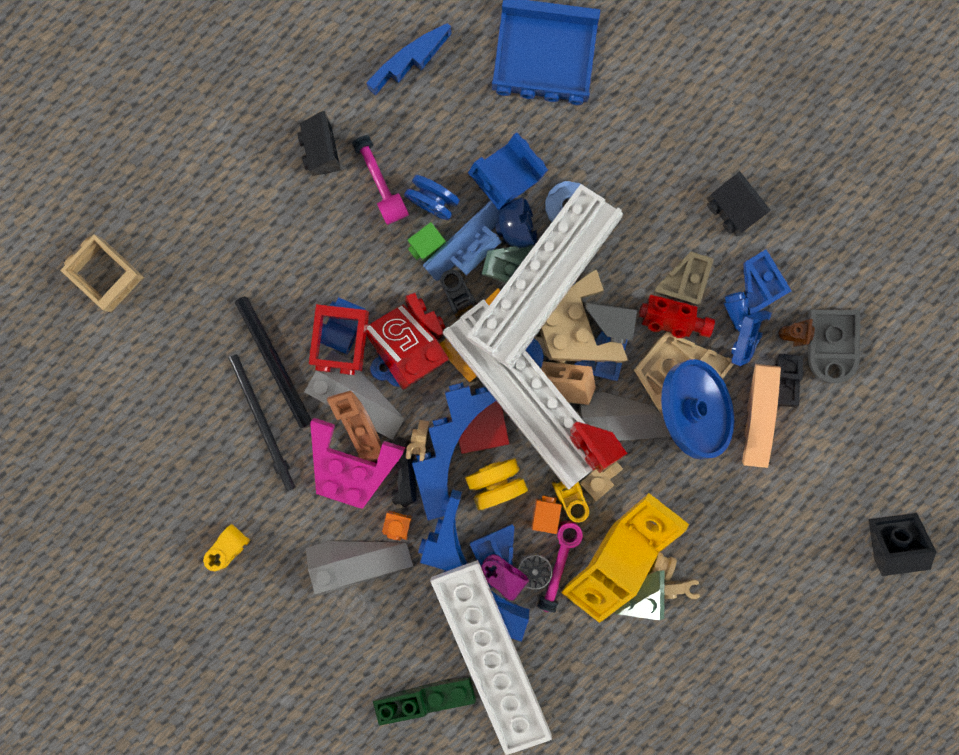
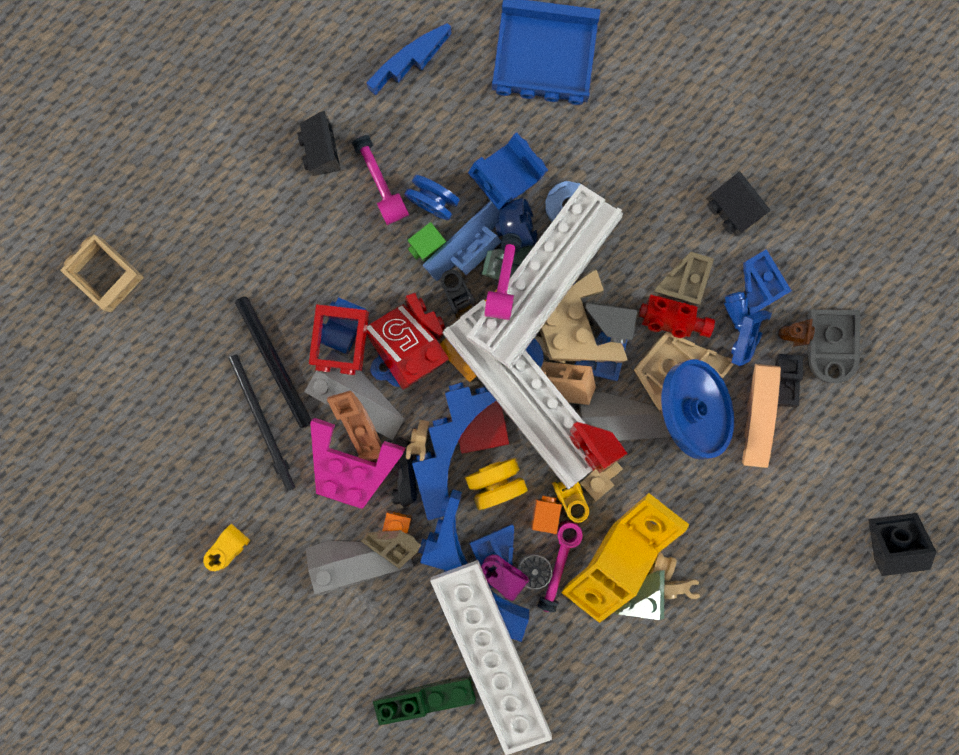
(392, 545): none -> dark tan wing
(500, 303): none -> dark pink piece

